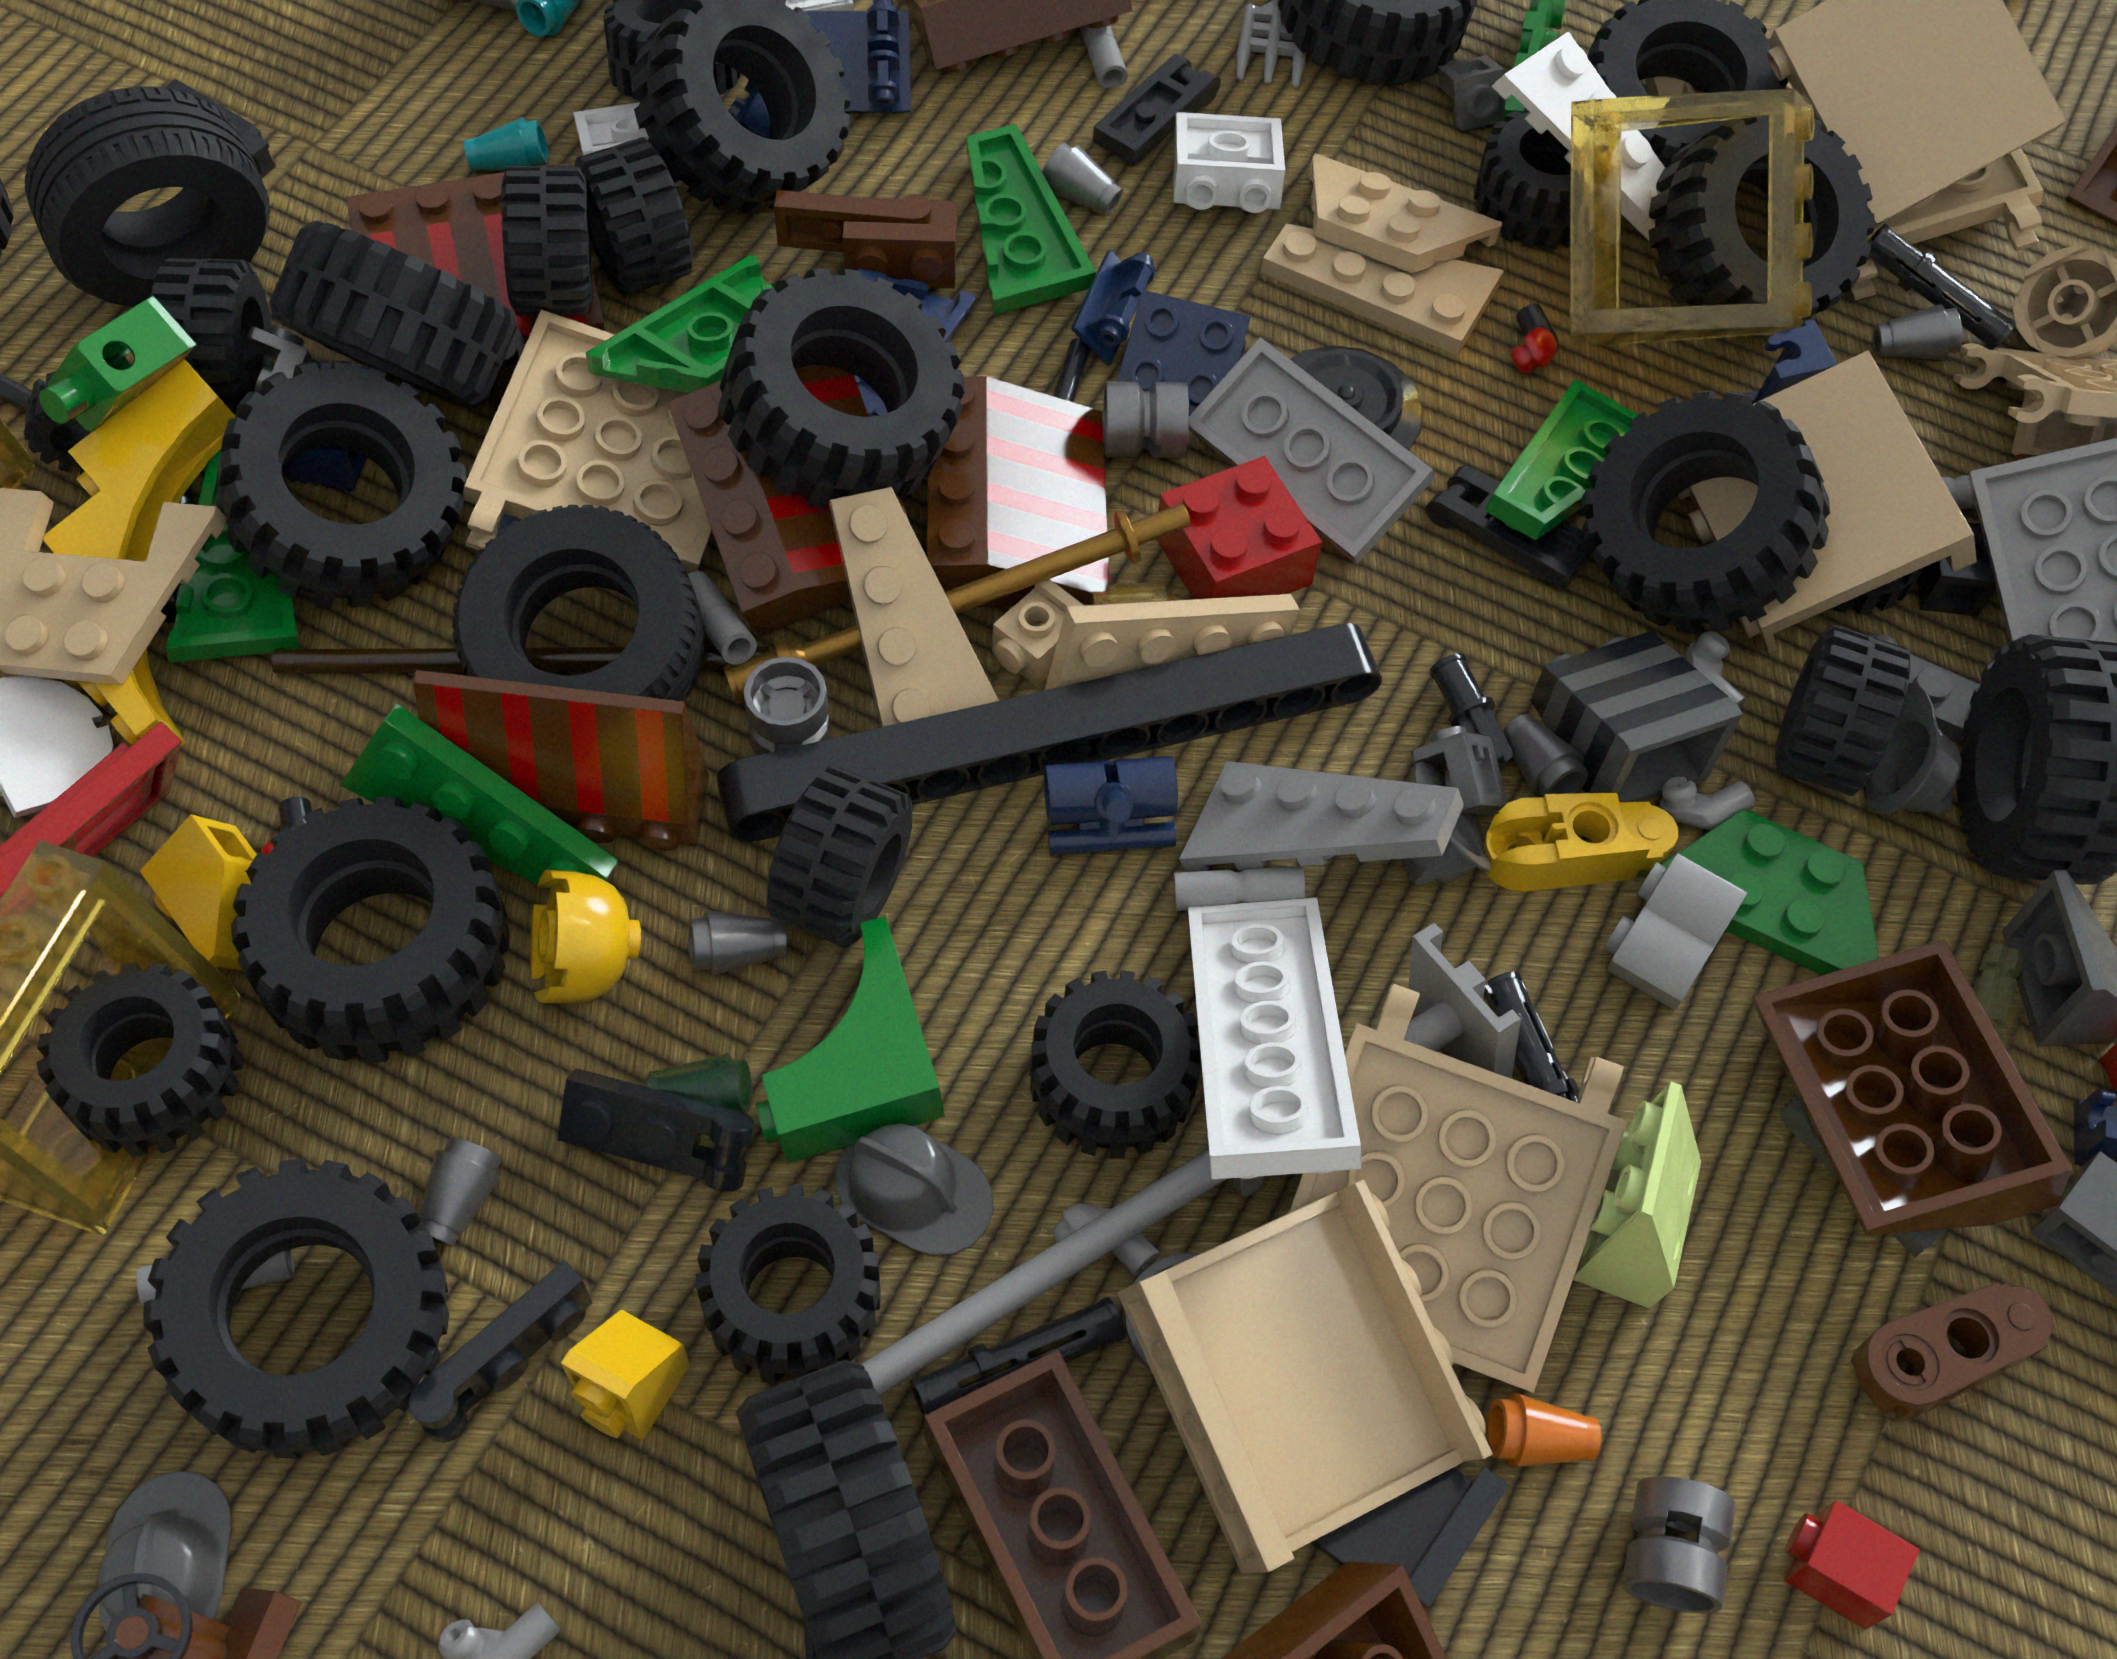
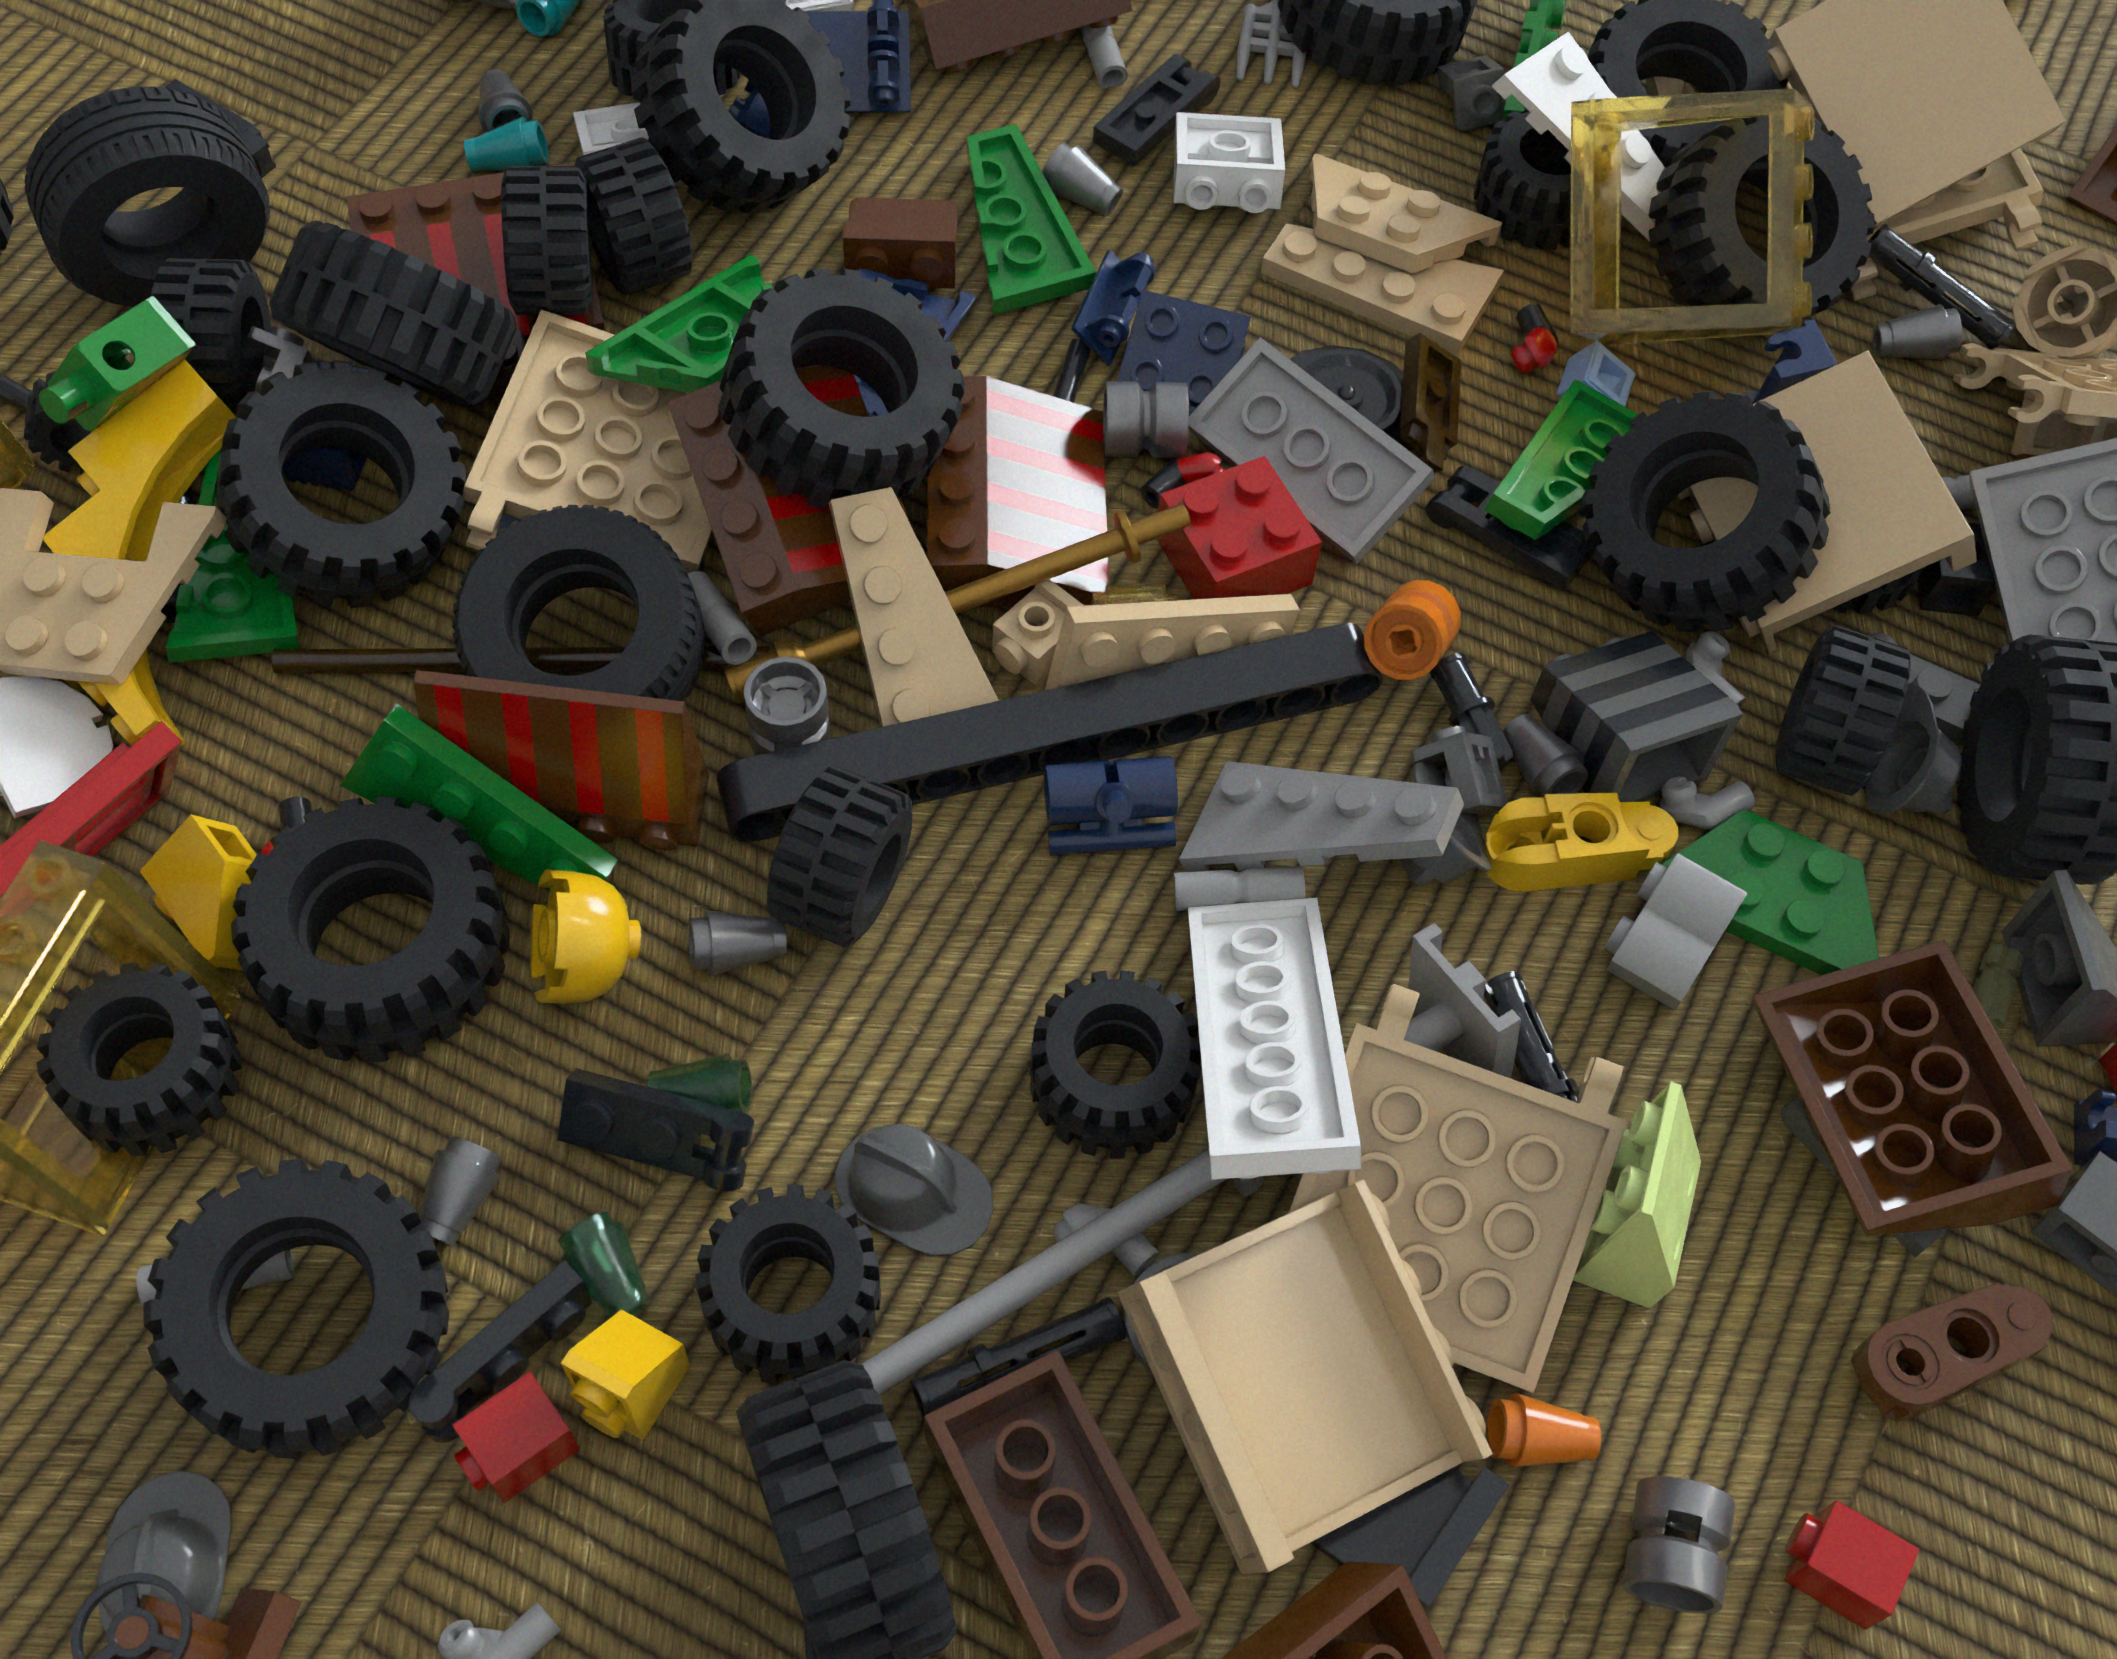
(500, 101): none -> flat silver cone
(513, 1439): none -> red brick
(606, 1263): none -> clear green cone
(818, 219): reddish brown plate -> none
(863, 1073): green arch -> none
(1179, 473): none -> arm
(1412, 630): none -> orange wheel
(1430, 400): none -> dark brown hinge
(1599, 370): none -> light blue slope

